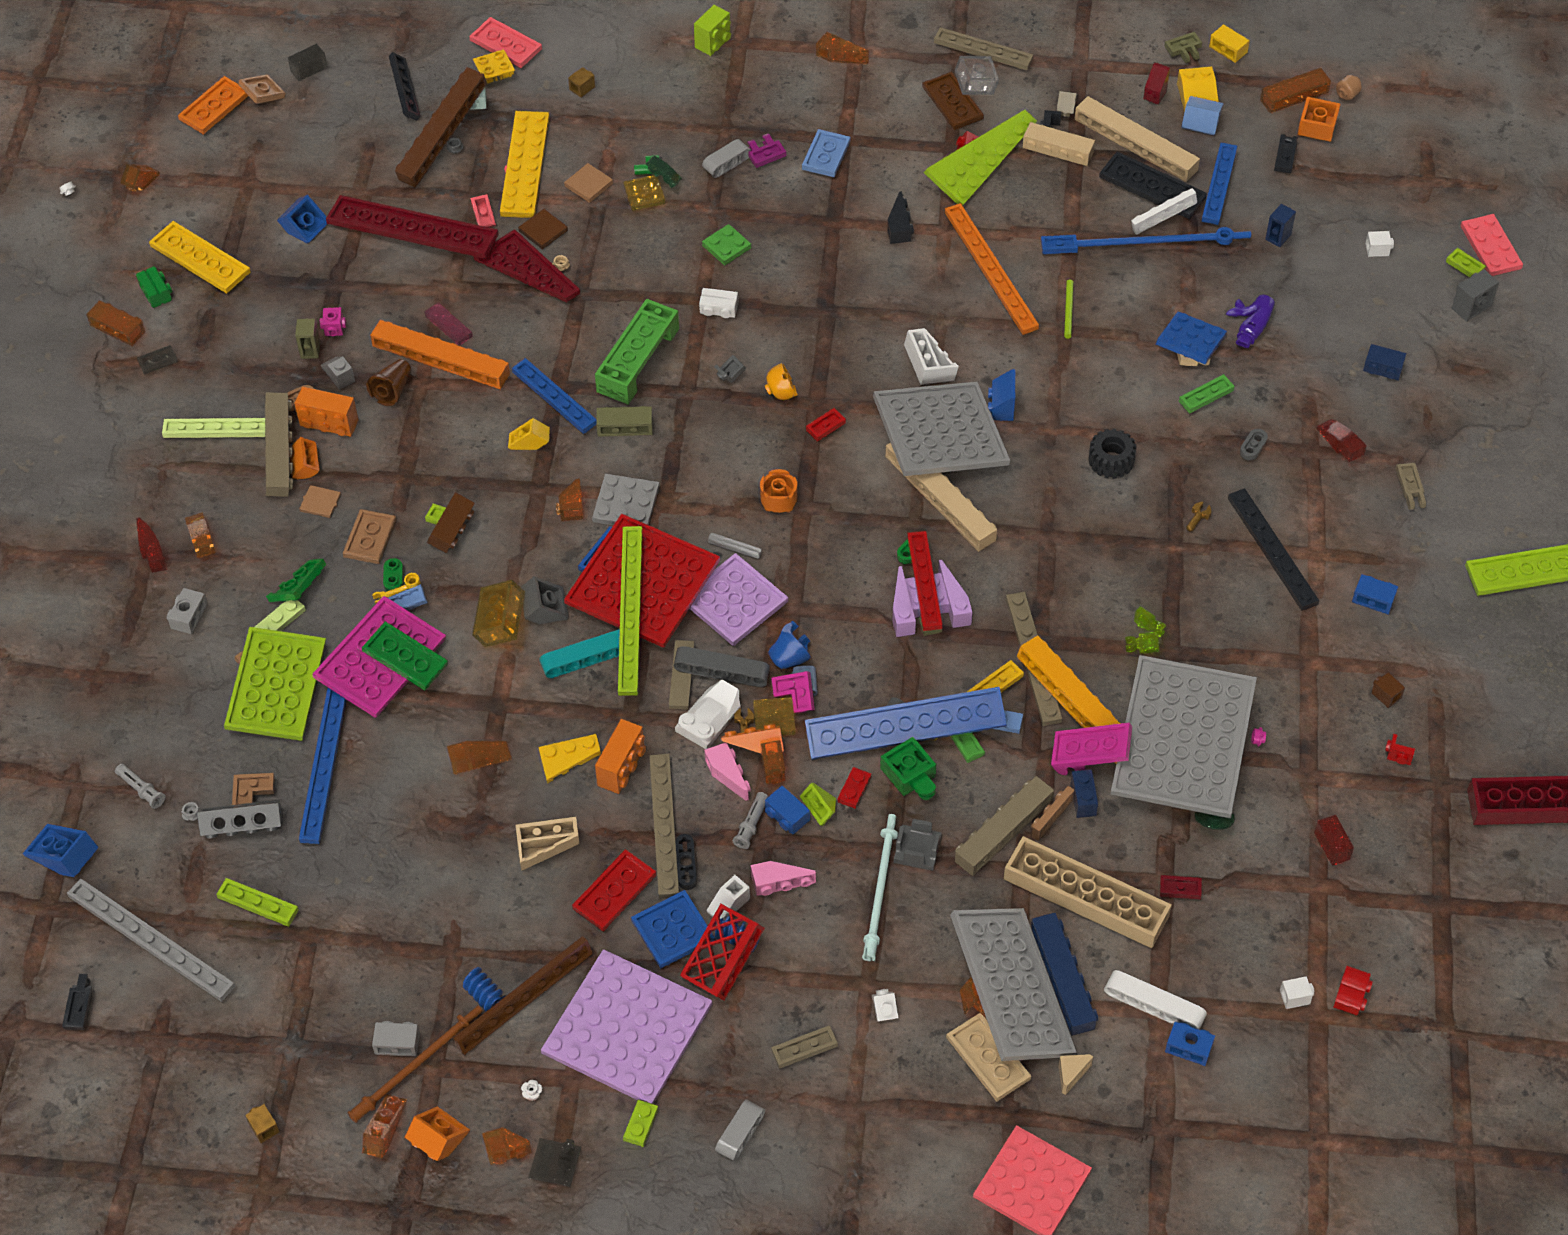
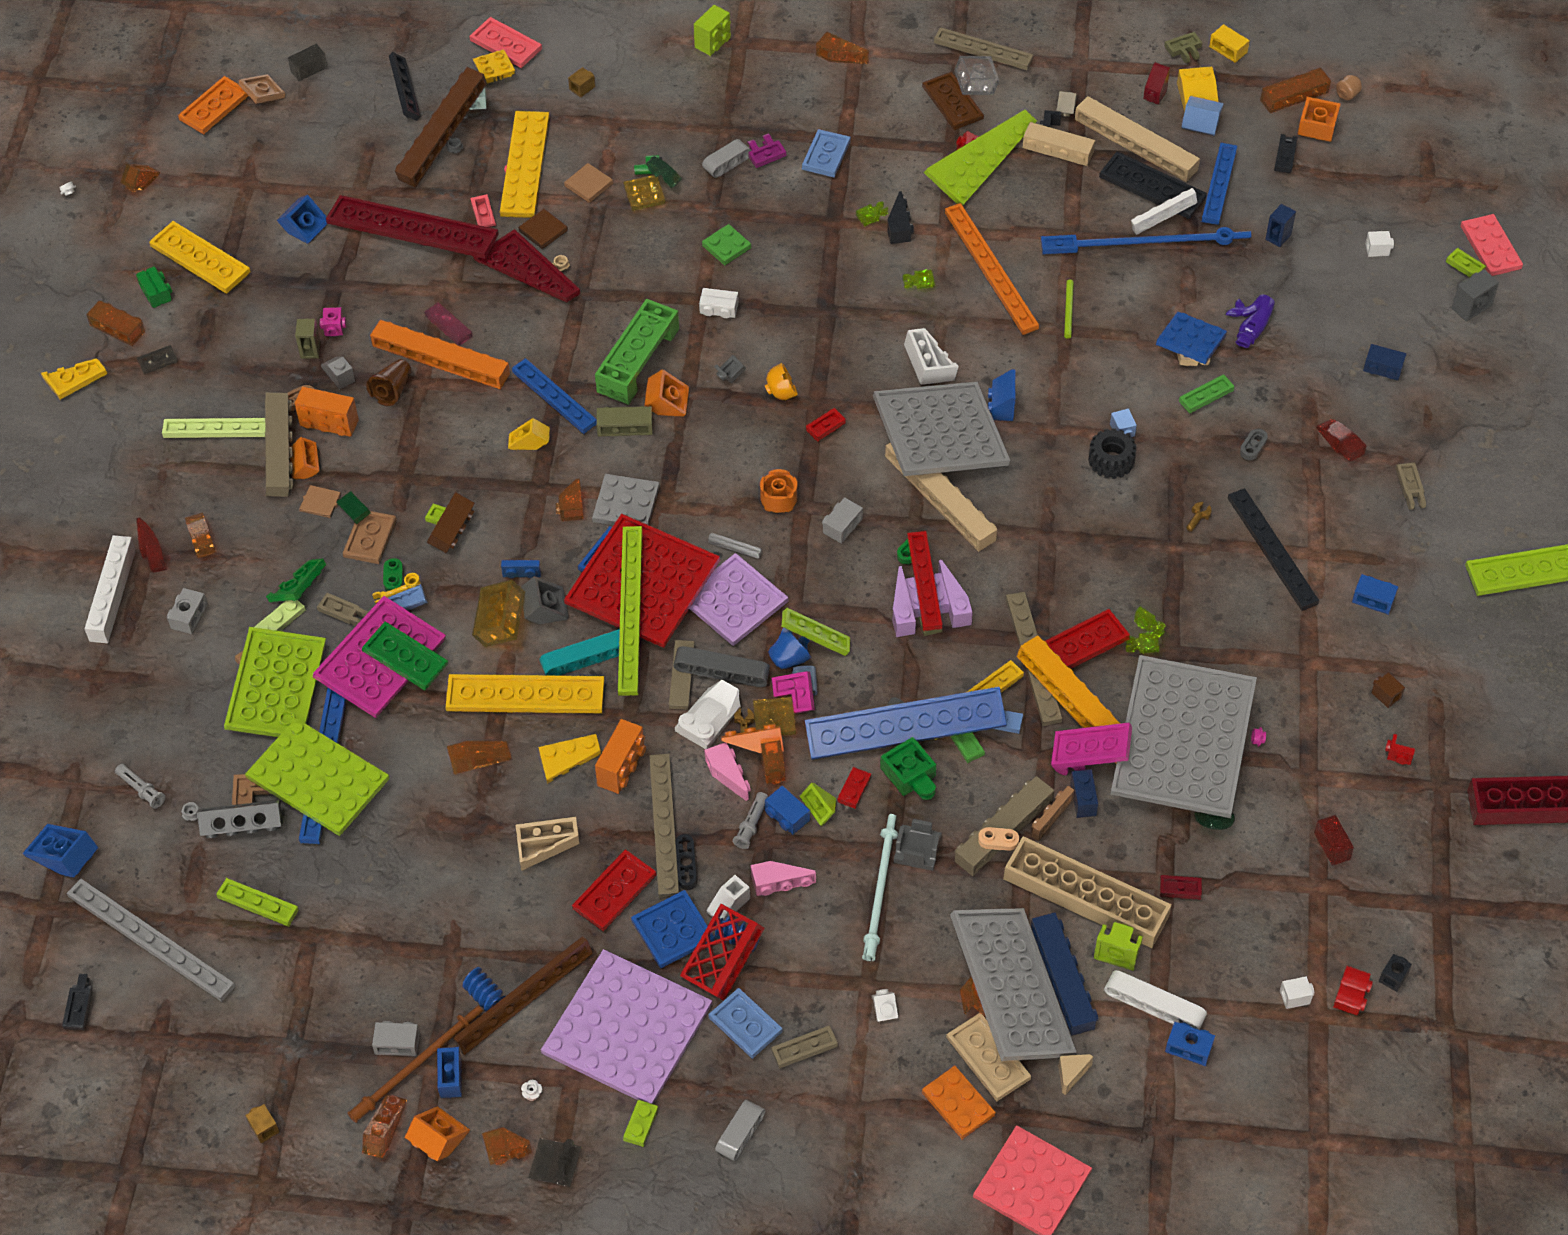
(69, 380): none -> yellow wing
(110, 589): none -> white brick
(317, 776): none -> lime plate
(341, 609): none -> dark tan hinge
(353, 507): none -> dark green tile
(449, 1072): none -> blue brick
(521, 568): none -> blue plate
(525, 693): none -> yellow plate
(666, 394): none -> orange slope
(745, 1023): none -> medium blue plate
(816, 631): none -> lime plate
(842, 520): none -> light grey brick
(871, 214): none -> clear neon green plate
(921, 279): none -> clear neon green plate
(958, 1102): none -> orange plate
(998, 840): none -> light nougat plate
(1088, 639): none -> red plate
(1116, 946): none -> lime panel
(1123, 421): none -> light blue brick
(1392, 979): none -> black brick

